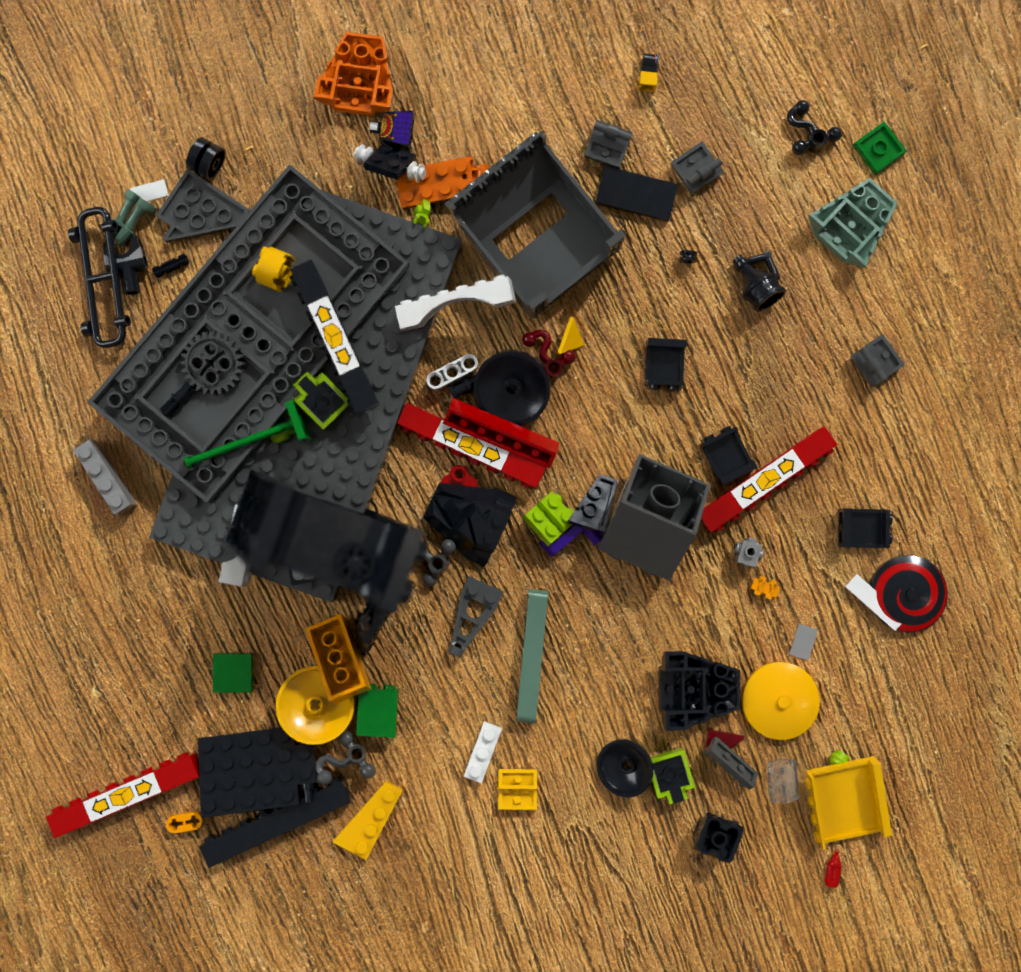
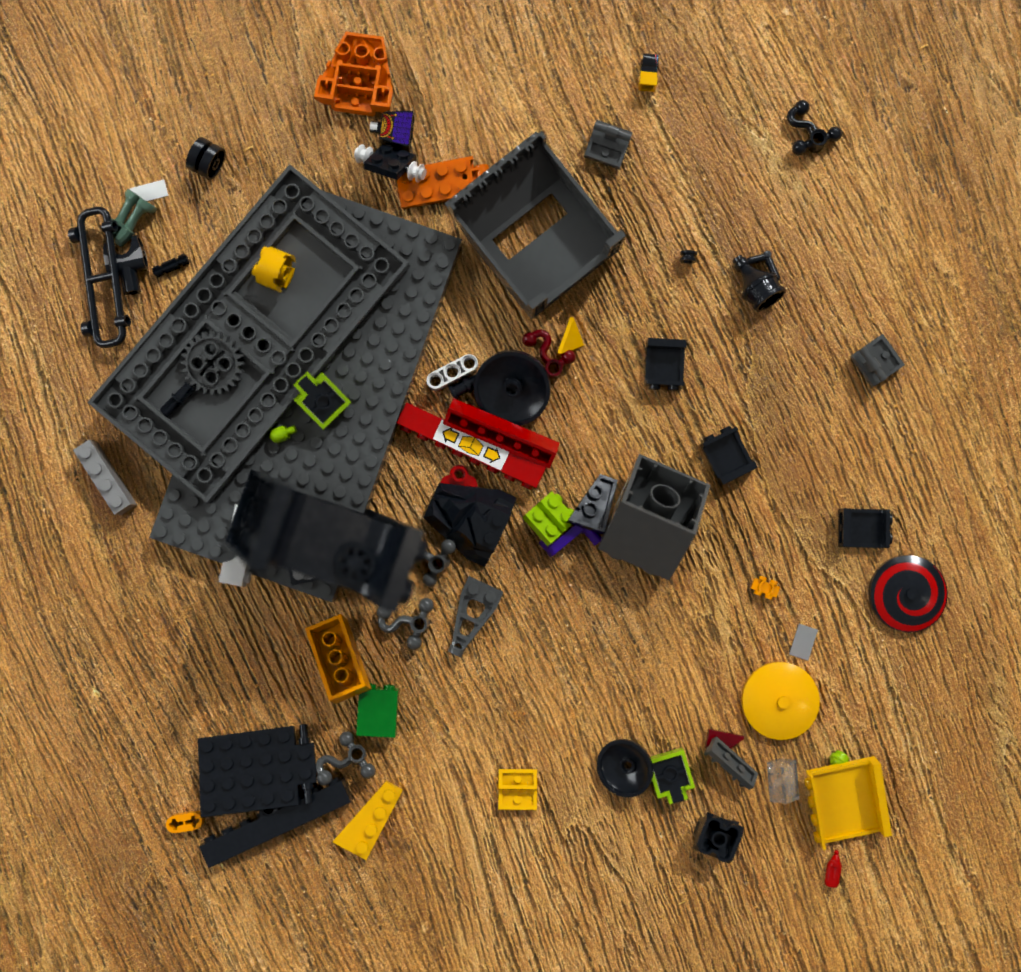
(123, 795): red brick -> none
(198, 209): dark grey wing -> none
(232, 672): green tile -> none
(295, 422): green tile -> none
(306, 710): yellow dish -> none
(334, 337): black brick -> none
(369, 625): black wedge -> none
(414, 641): none -> dark grey piece
(417, 313): white arch -> none
(421, 213): lime plate -> none
(482, 752): white plate -> none
(532, 656): sand green beam -> none
(636, 193): black tile -> none
(695, 690): black wedge -> none
(697, 168): dark grey plate -> none
(741, 552): light grey brick -> none
(766, 479): red brick -> none
(854, 222): sand green wedge -> none
(868, 596): white sticker -> none
(879, 148): green tile -> none

